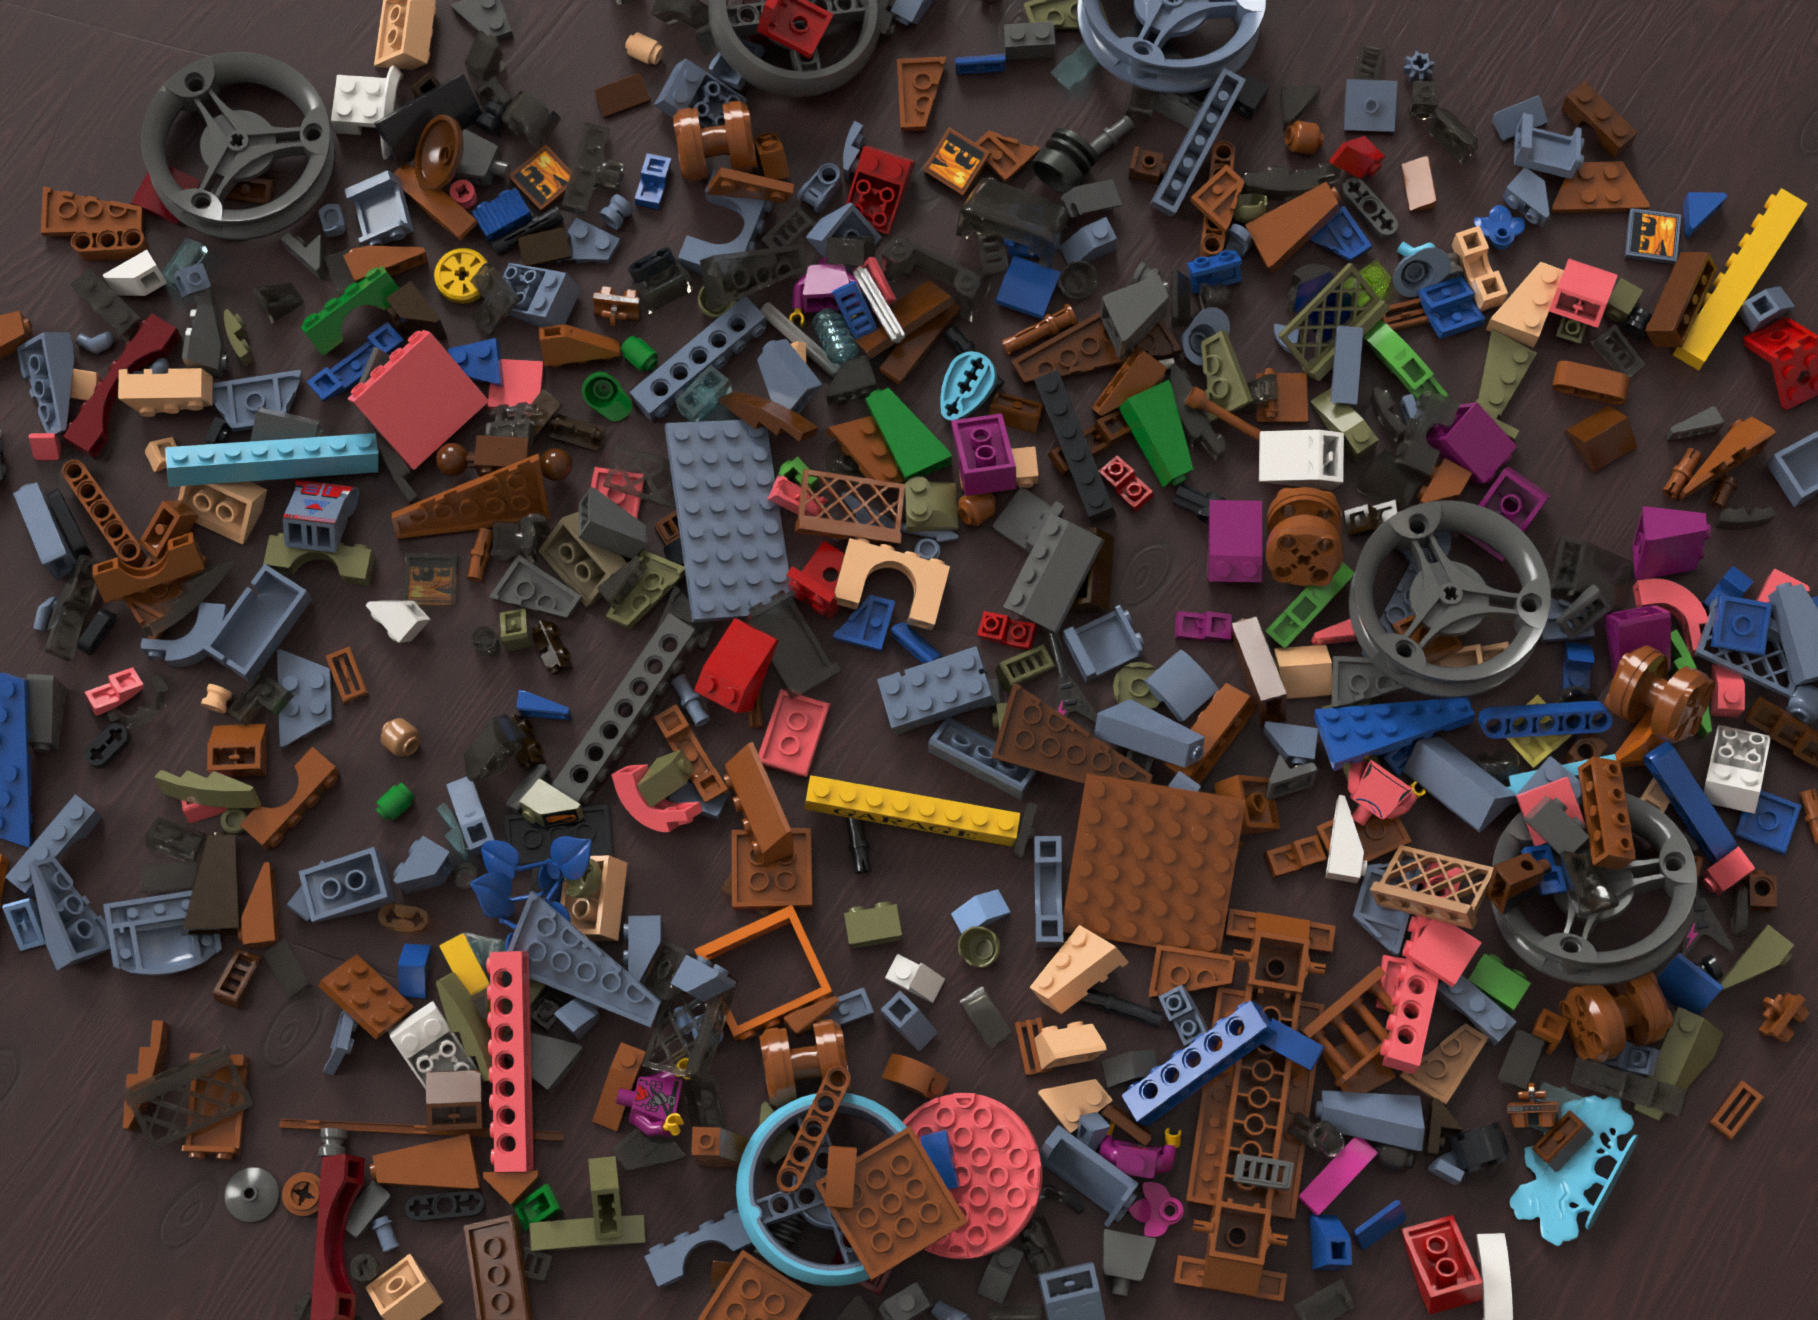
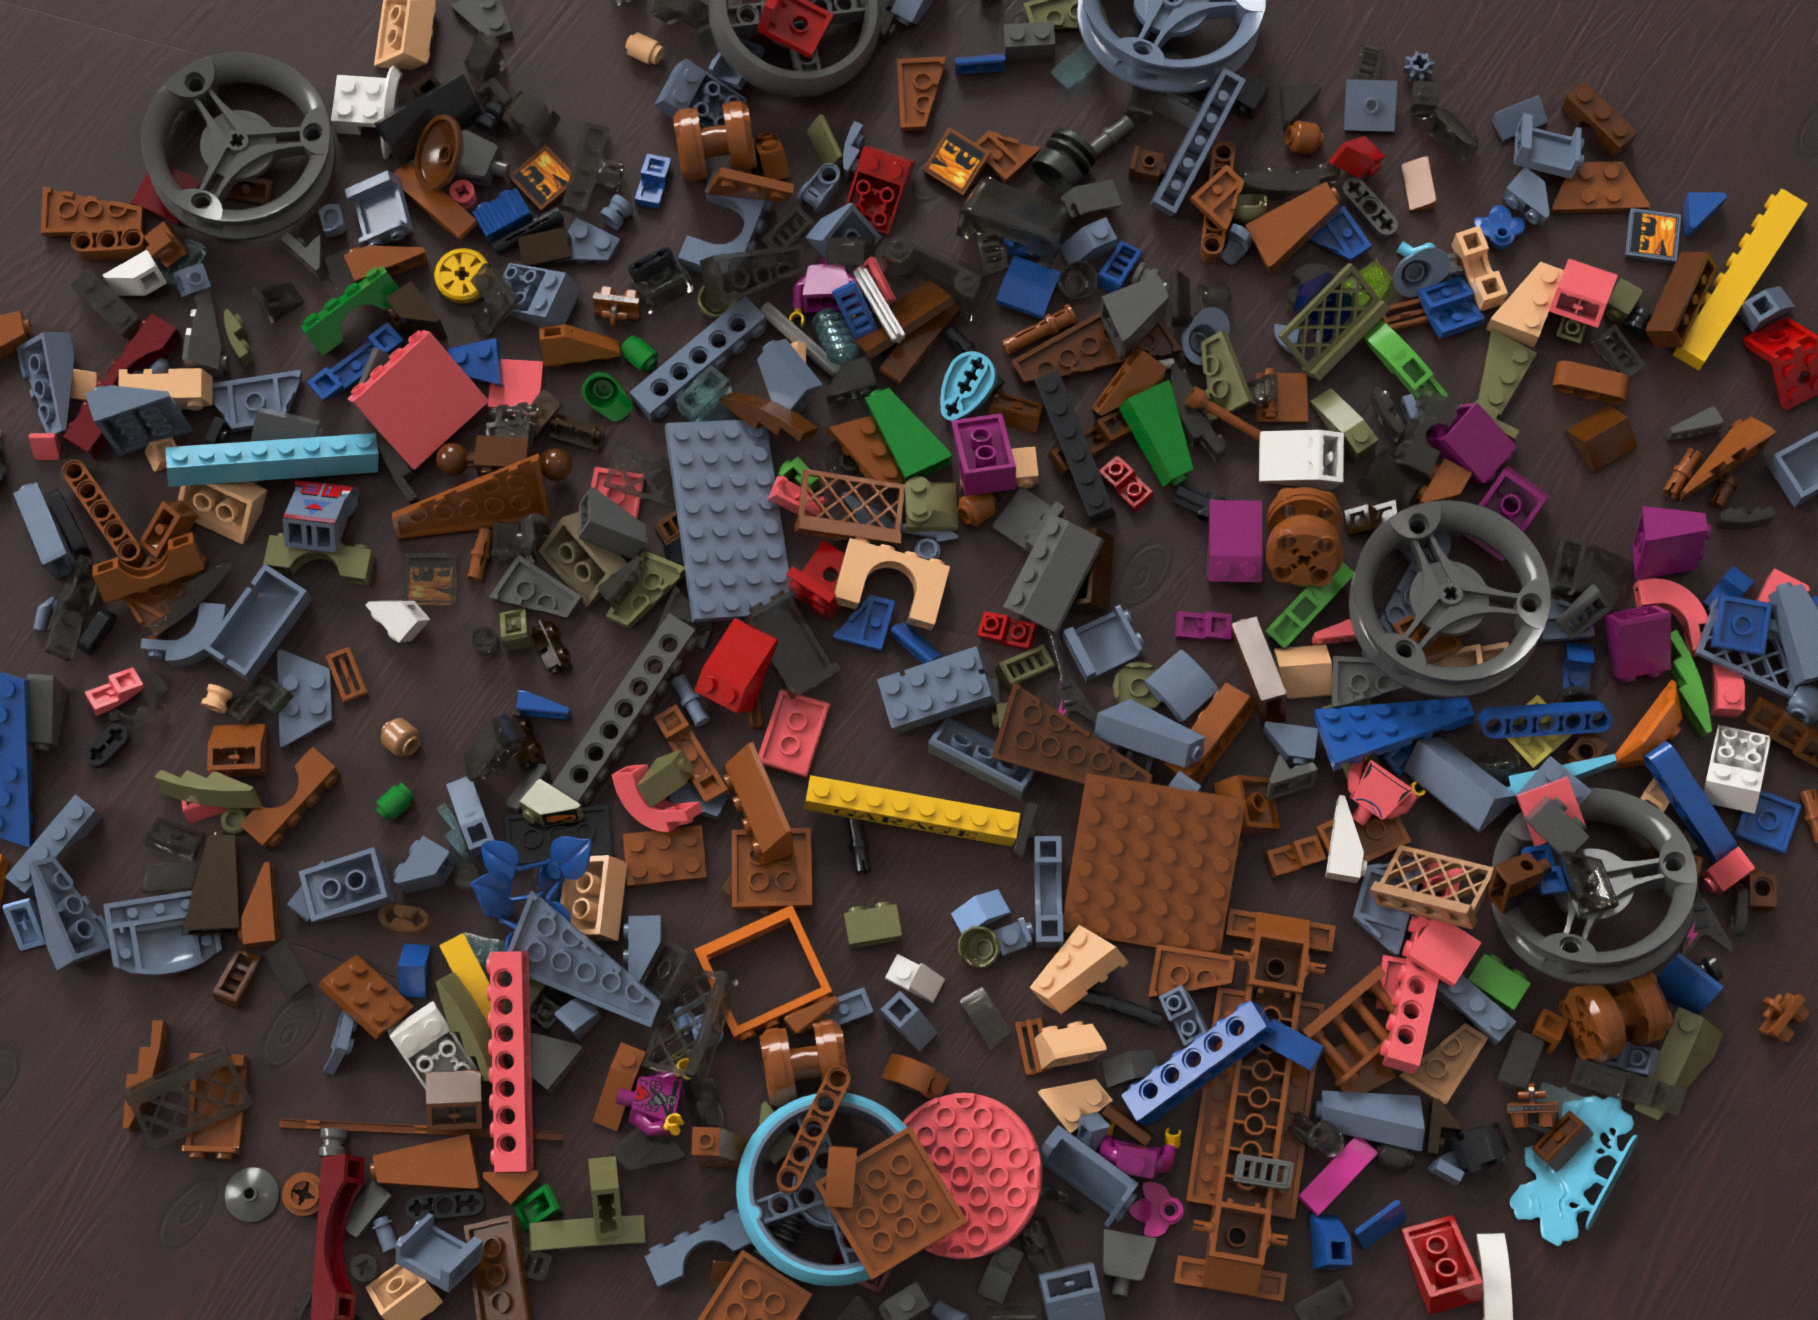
(97, 344): sand blue arm -> none
(135, 416): none -> sand blue slope
(165, 244): none -> dark orange brick
(437, 1254): none -> sand blue panel
(481, 1001): clear smoke slope -> none
(587, 884): olive hair -> none
(622, 95): reddish brown slope -> none
(665, 856): none -> dark orange plate
(701, 980): sand blue slope -> none
(824, 142): none -> olive slope
(941, 1154): blue slope -> none
(1015, 937): none -> sand blue bracket
(1111, 281): none -> blue slope
(1215, 269): blue bracket -> none
(1346, 365): sand blue tile -> none
(1606, 813): dark orange brick -> none
(1643, 685): dark orange wheel -> none
(1722, 1127): dark orange tile -> none
(1760, 957): olive slope -> none

